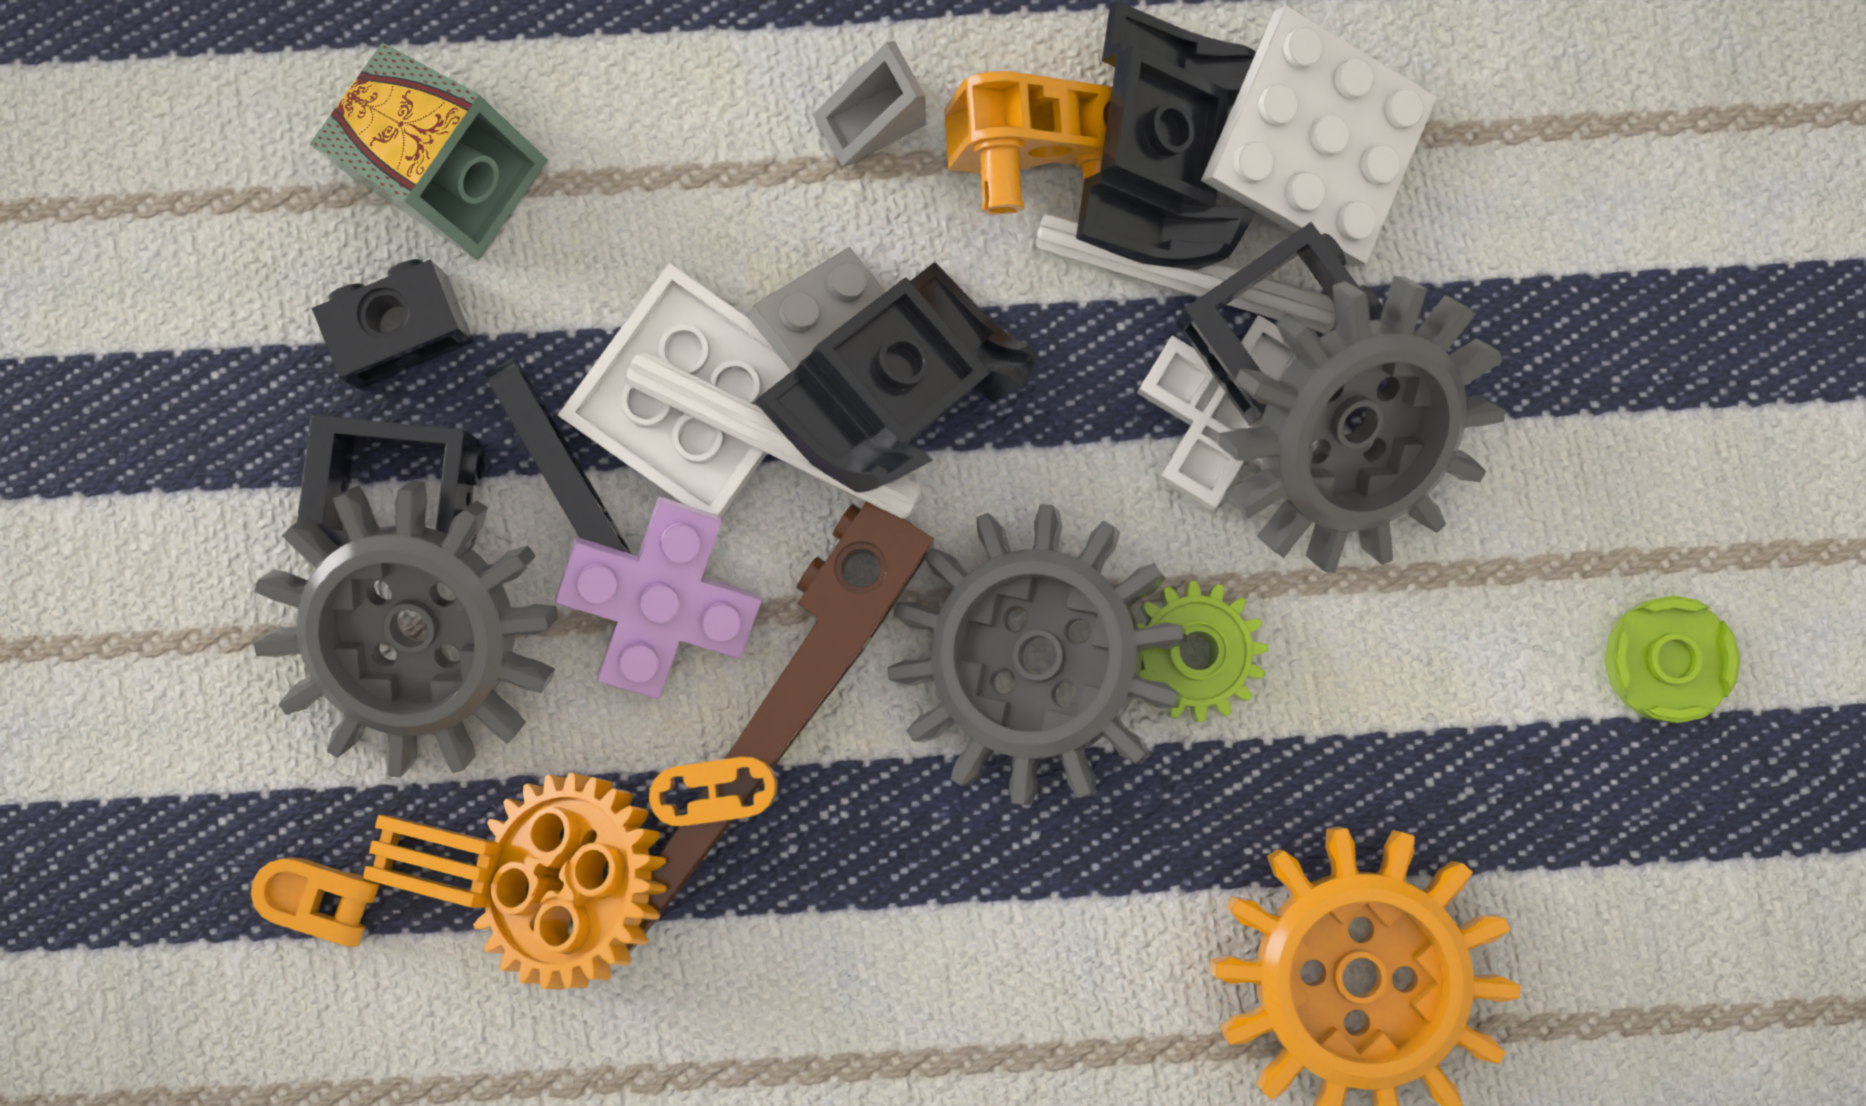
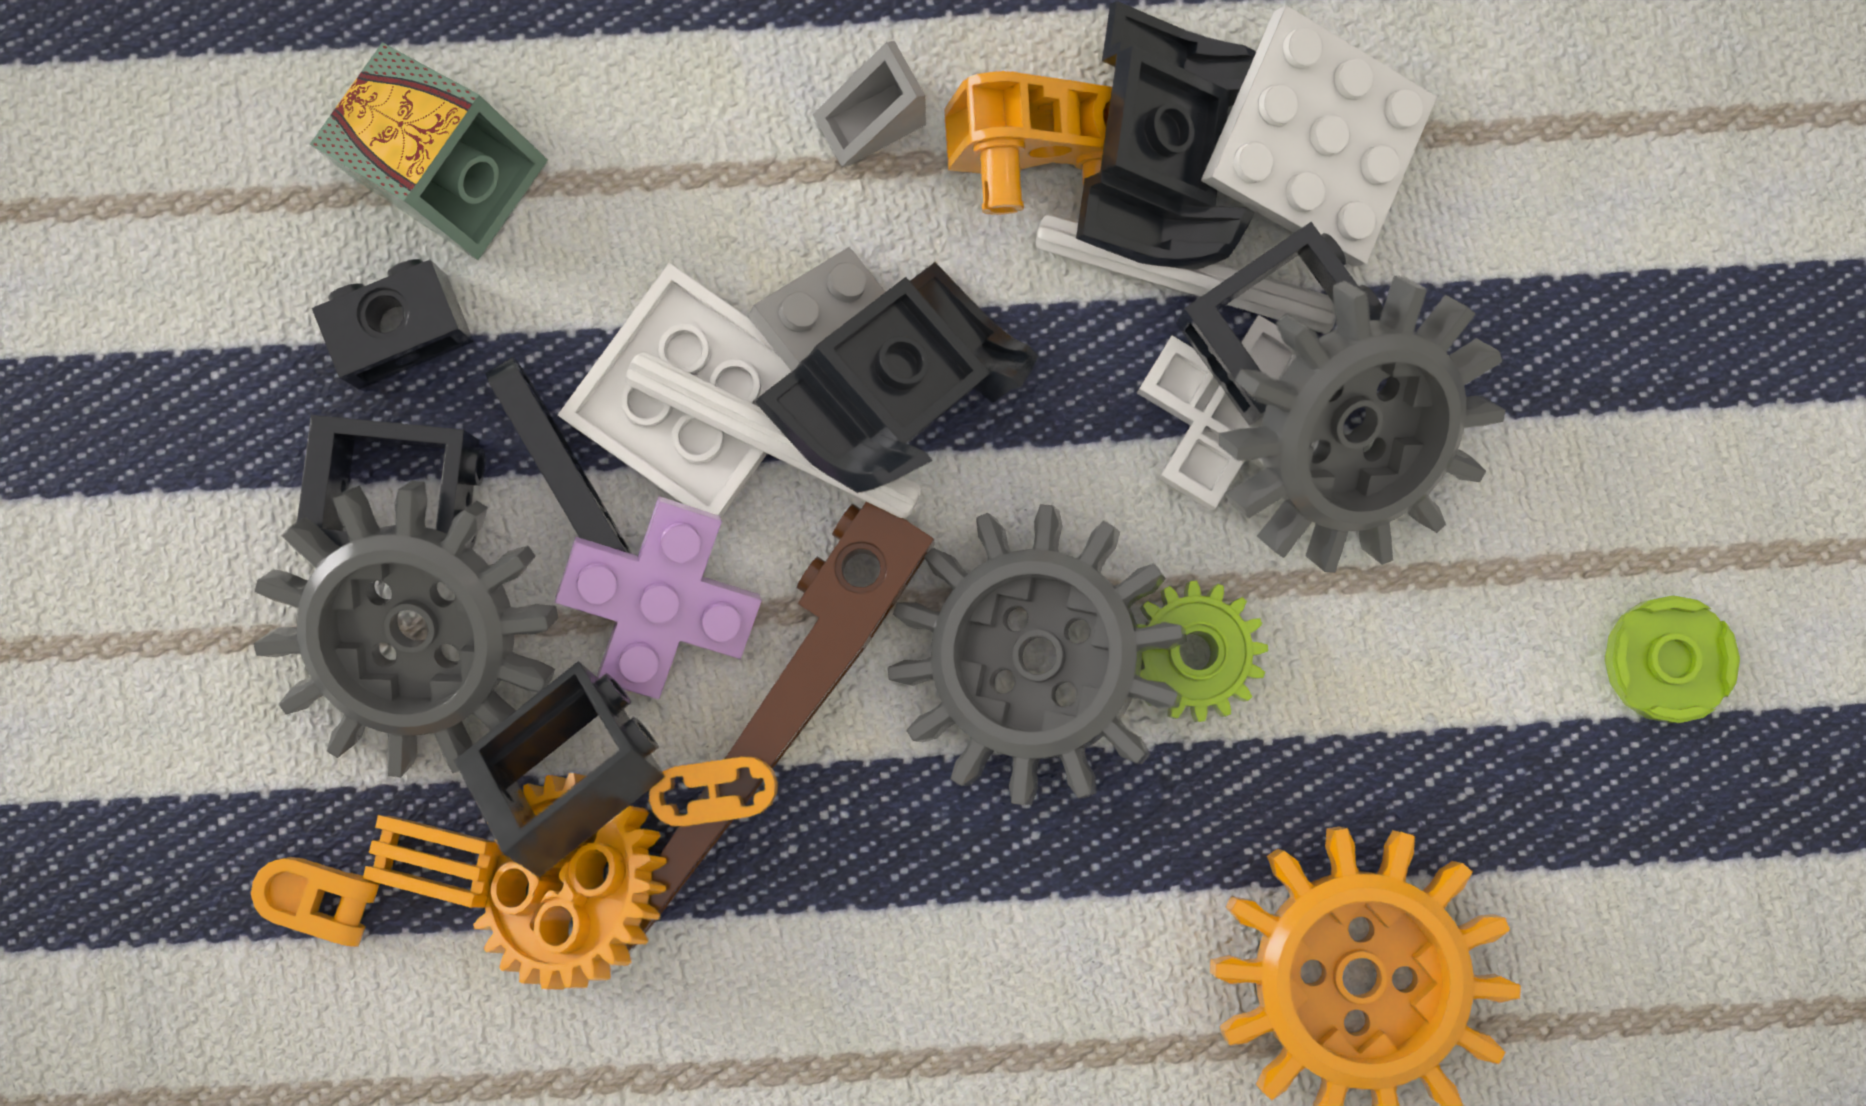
(533, 734): none -> black window

